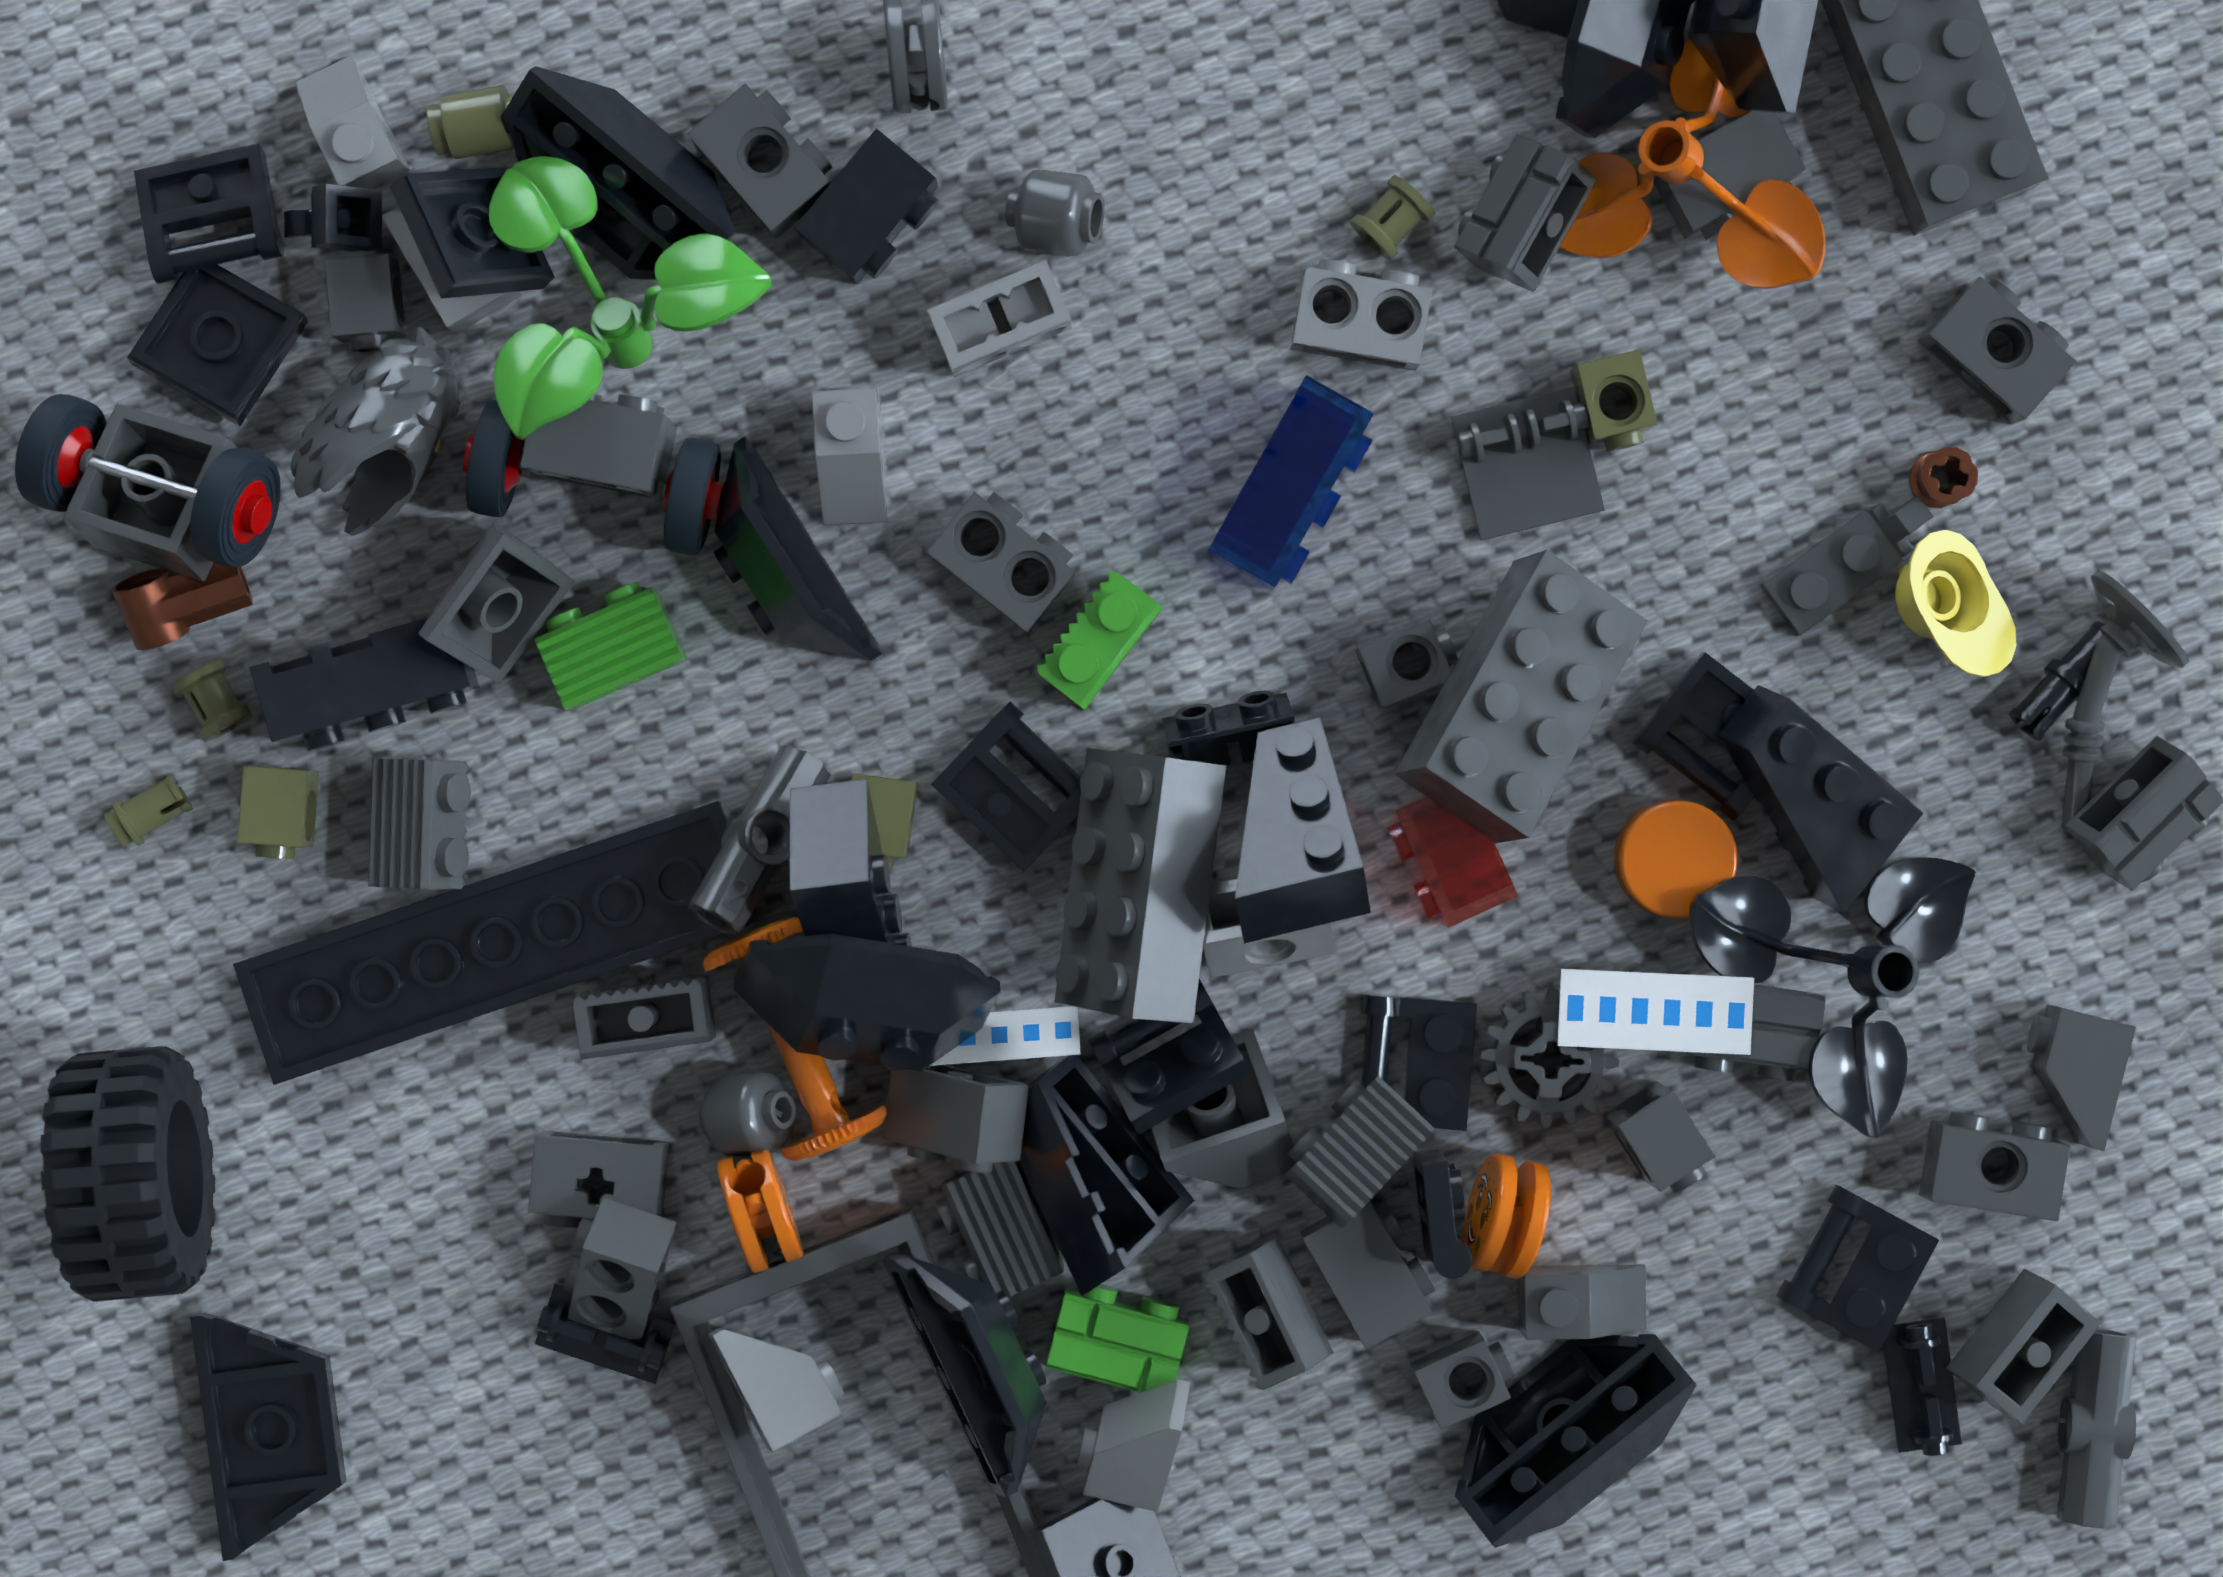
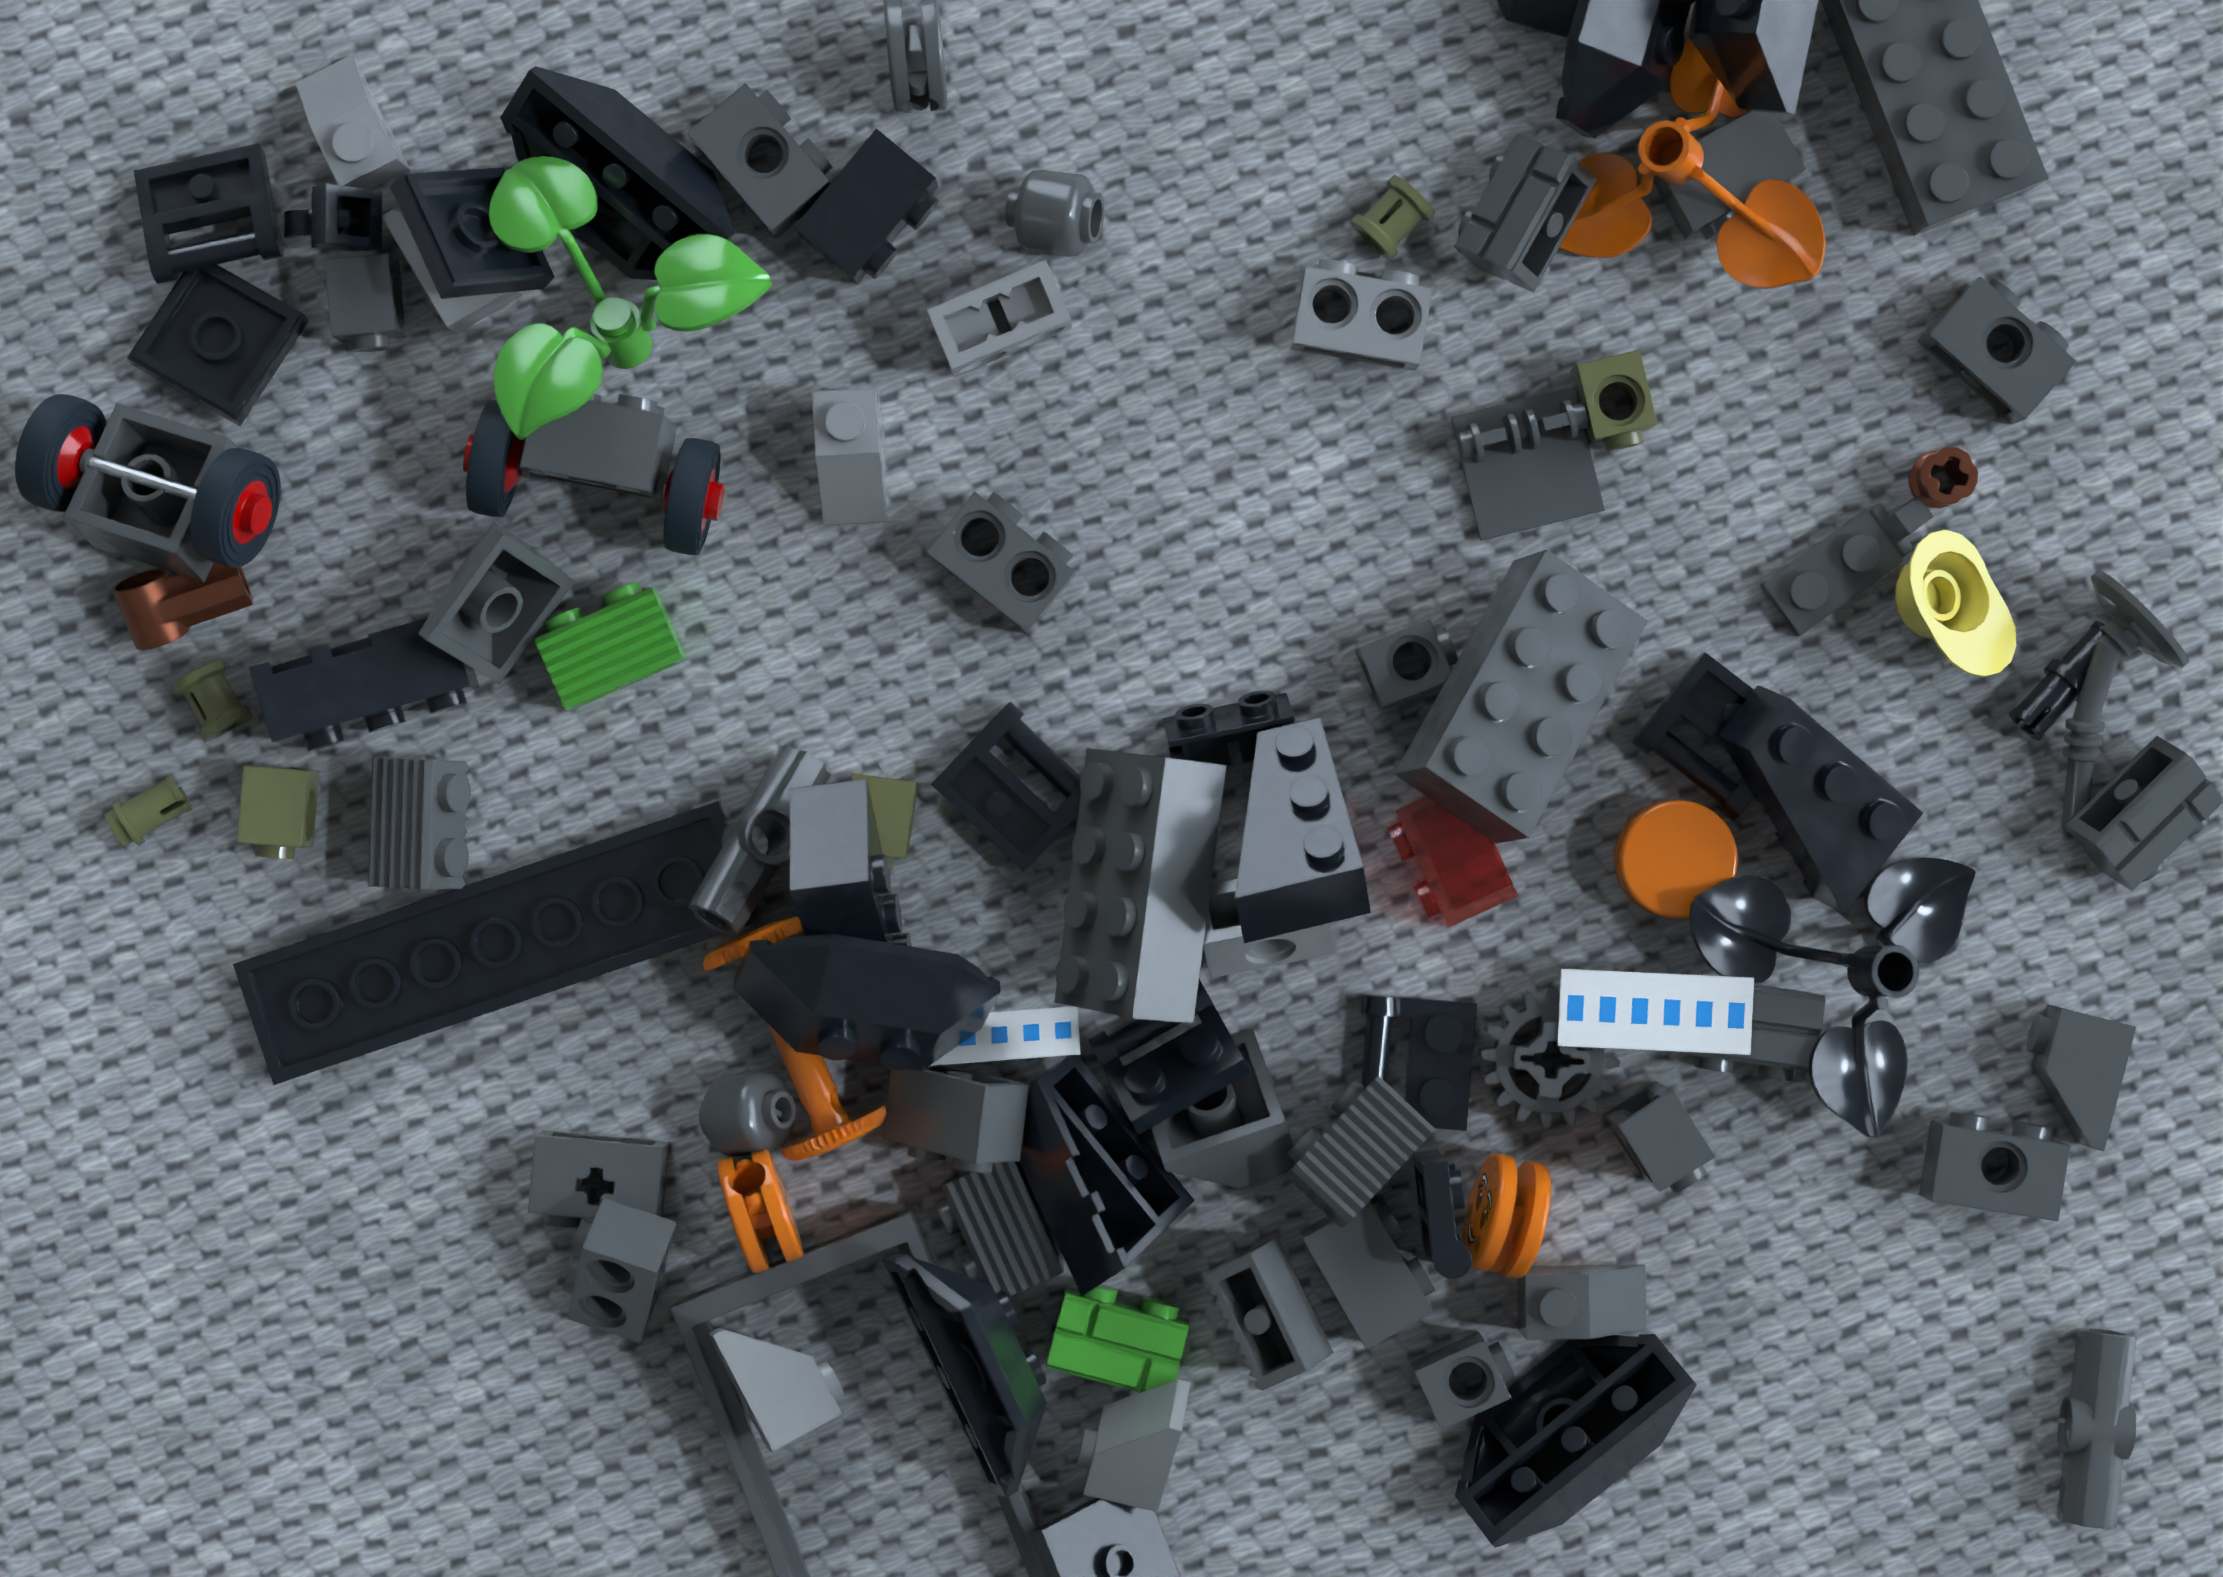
(128, 1173): black tyre -> none
(265, 1428): black wing -> none
(386, 424): dark grey head -> none
(470, 123): olive brick -> none
(600, 1347): black hinge -> none
(644, 1017): dark grey brick -> none
(783, 565): black wedge -> none
(1099, 639): bright green brick -> none
(1293, 484): clear blue wedge -> none
(1877, 1279): black plate -> none
(1922, 1387): black hinge -> none
(2023, 1345): dark grey brick -> none

